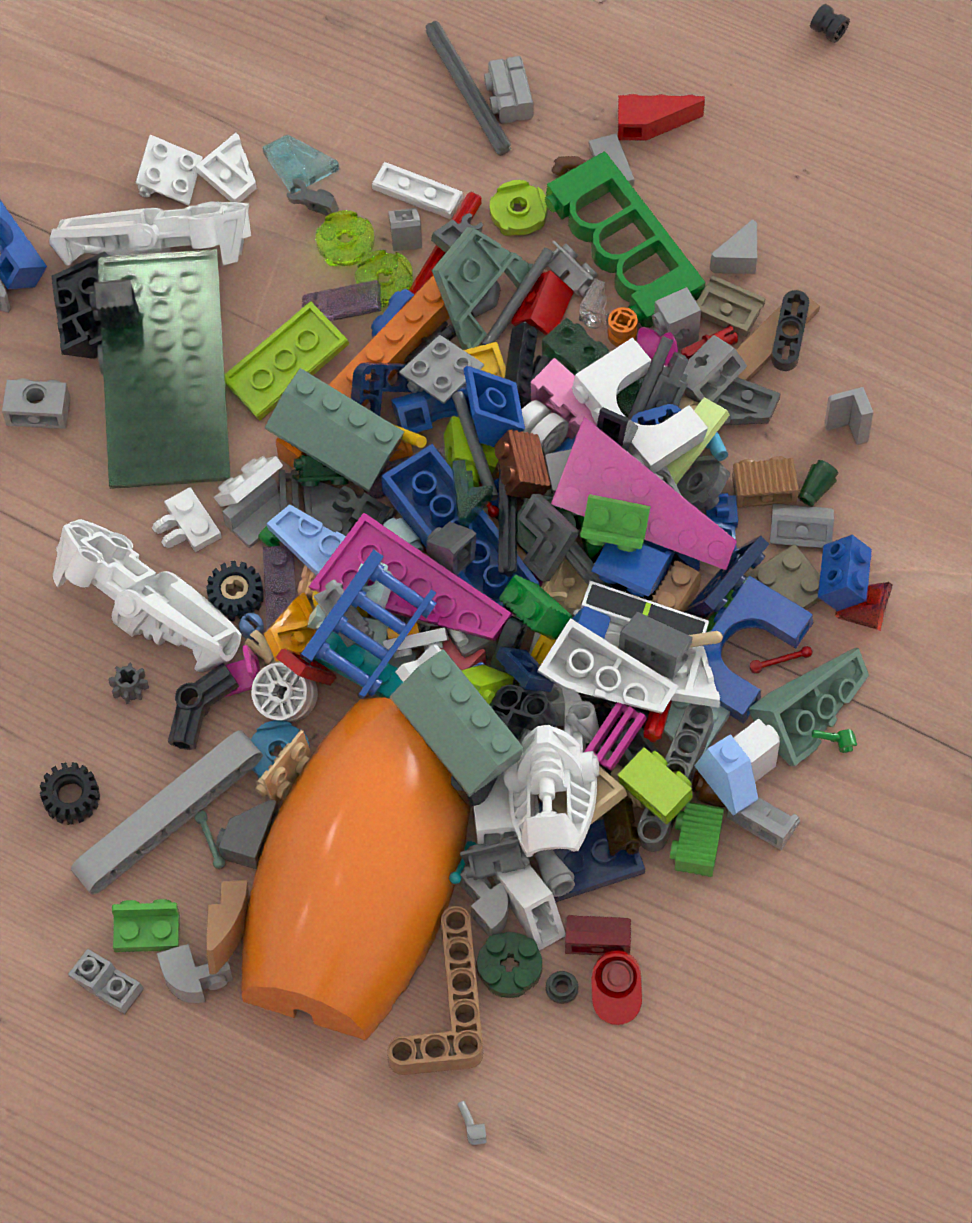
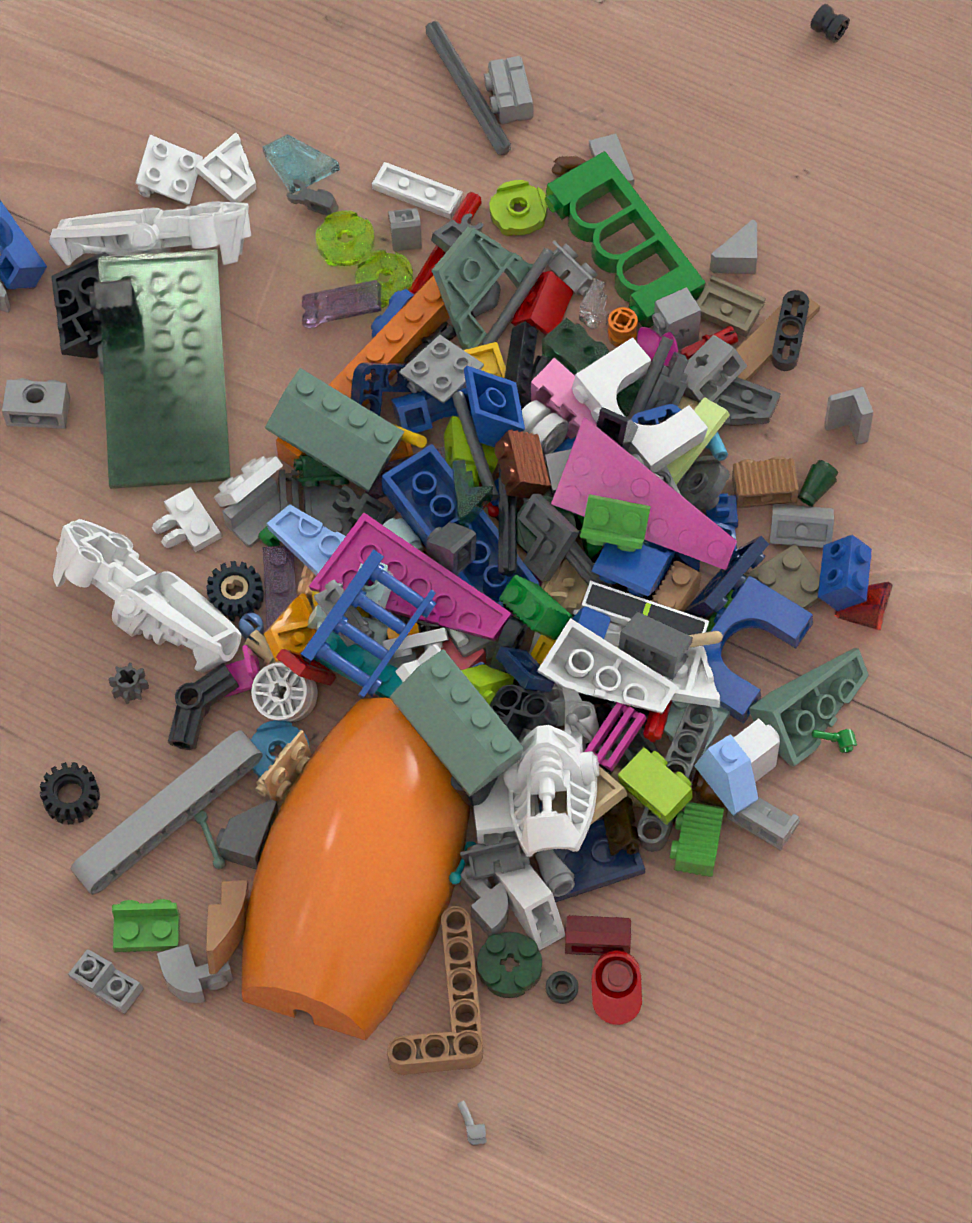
(301, 342): lime tile -> none
(649, 116): red slope -> none
(756, 666): red hinge -> none

